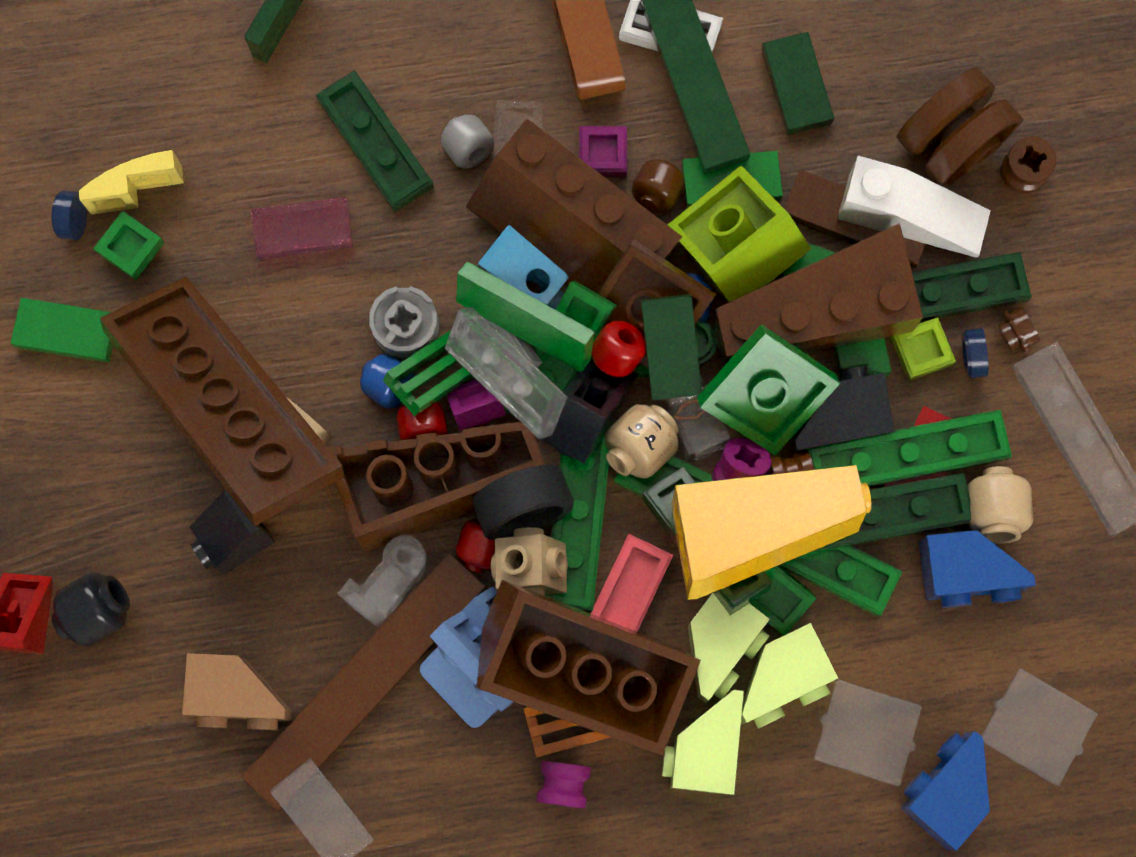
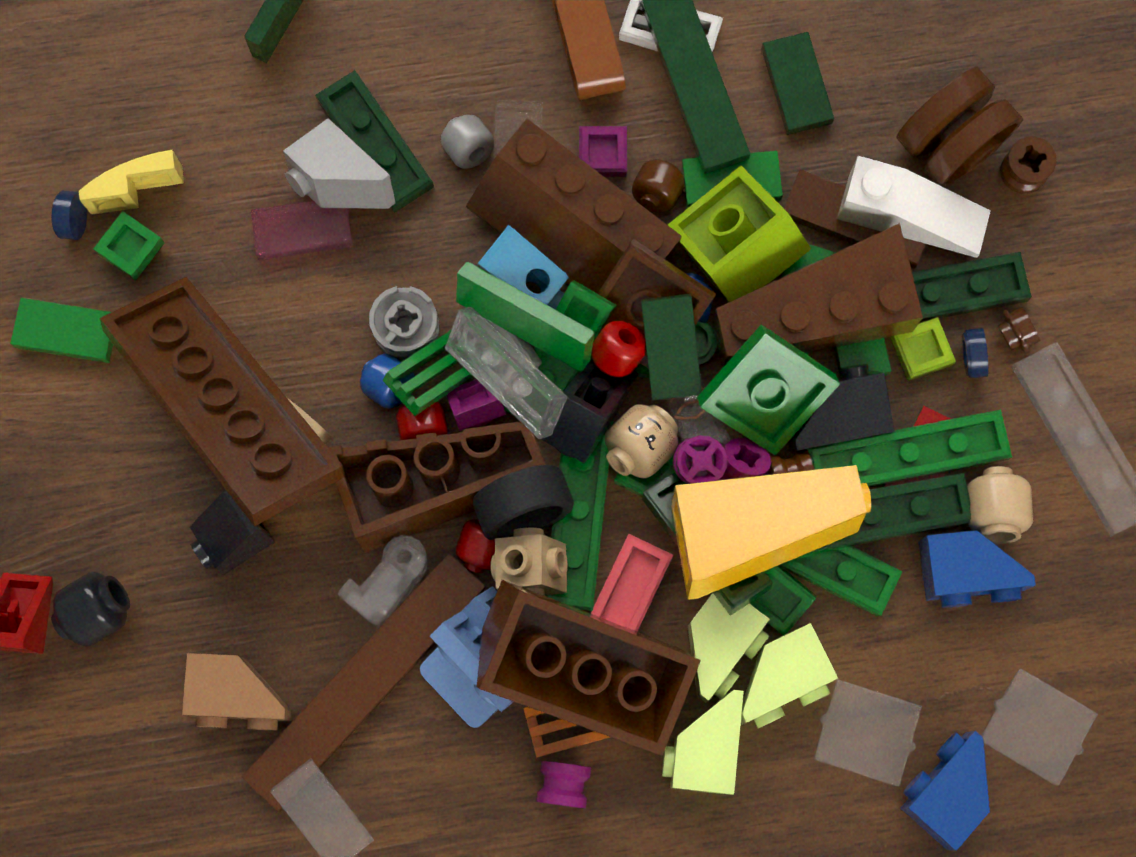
(336, 171): none -> light grey slope
(712, 459): none -> magenta wheel

